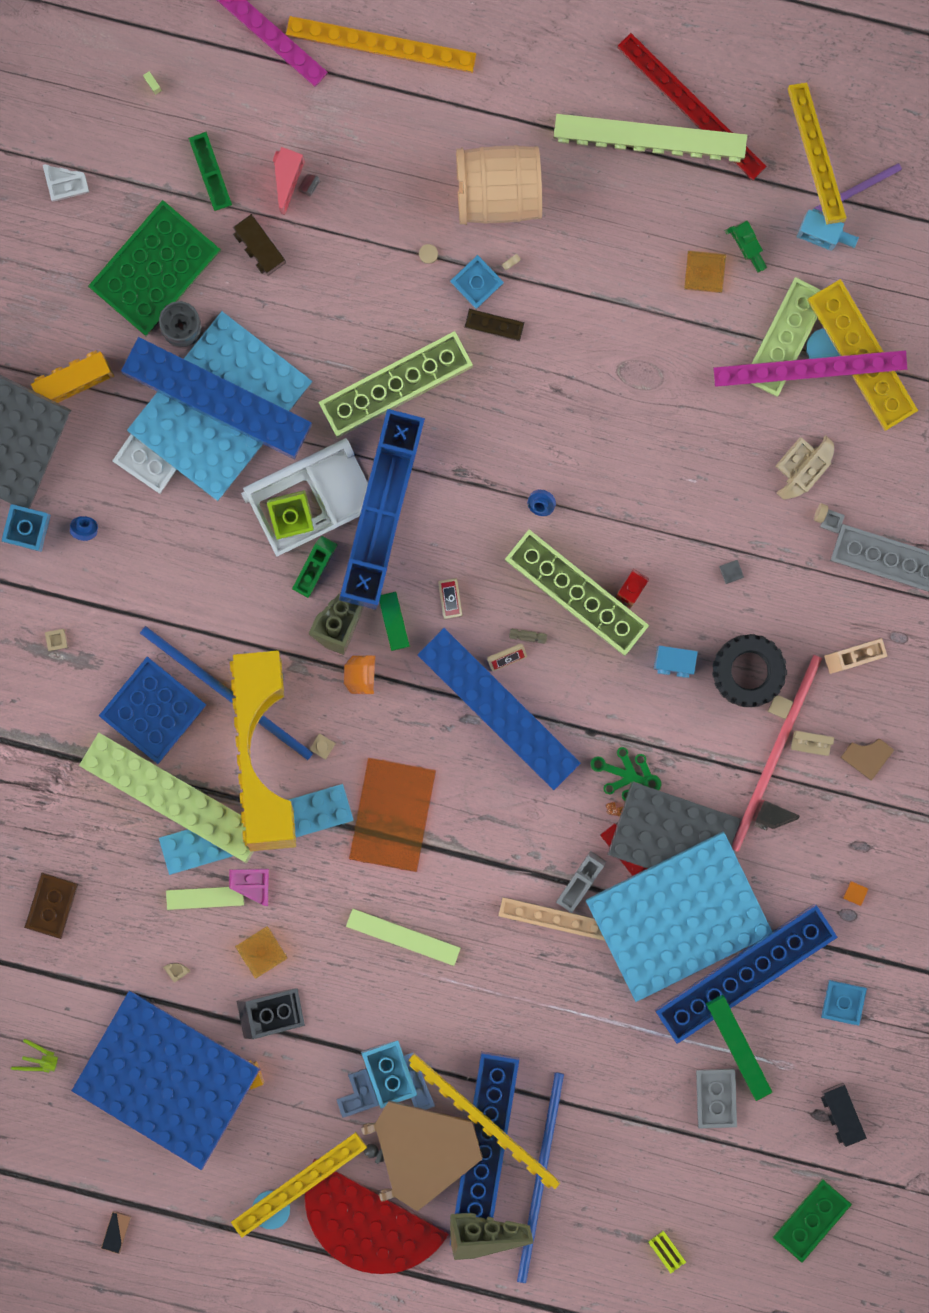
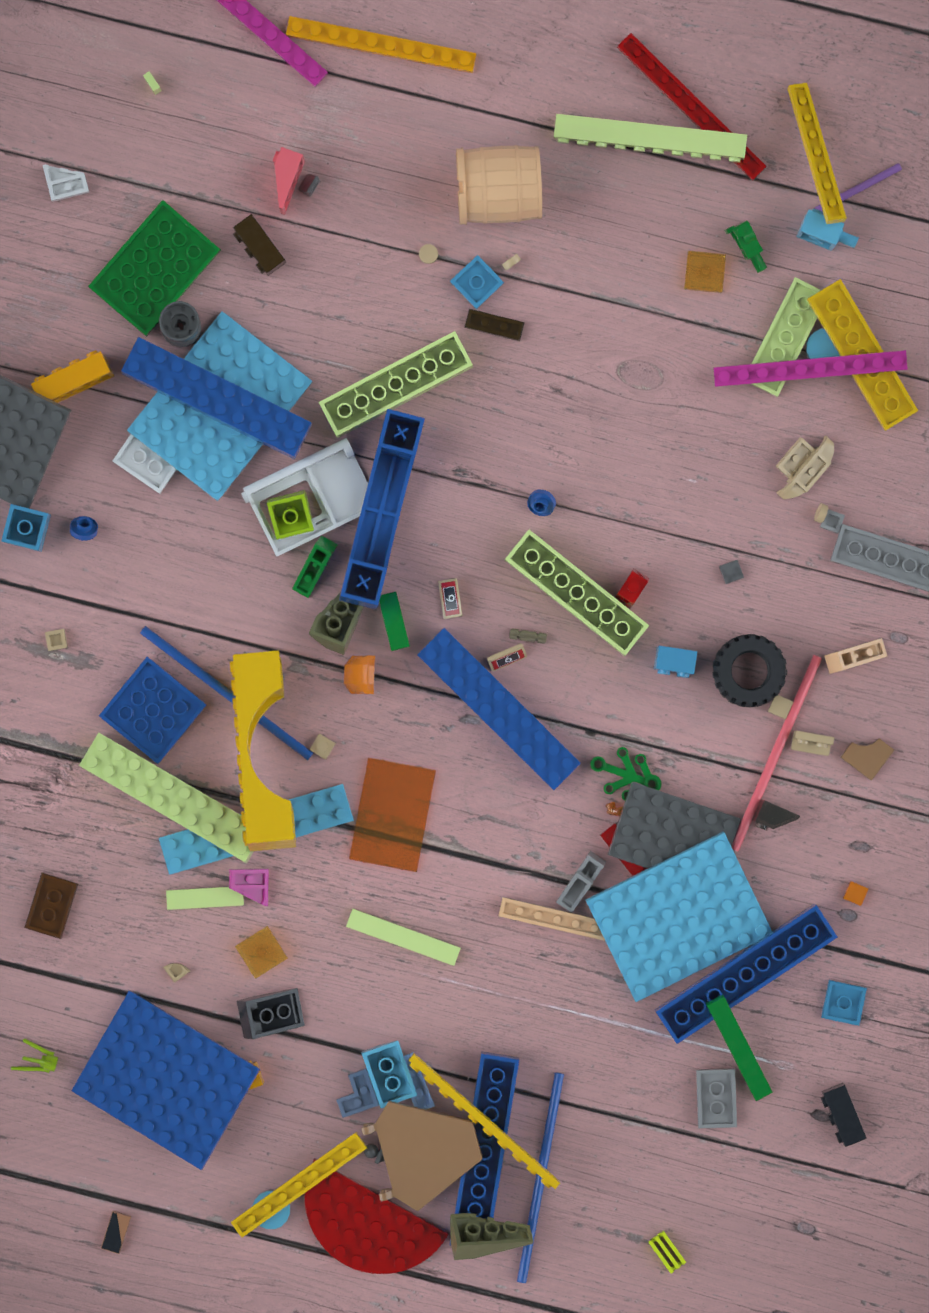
(210, 171): green slope -> none
(812, 1220): green tile -> none

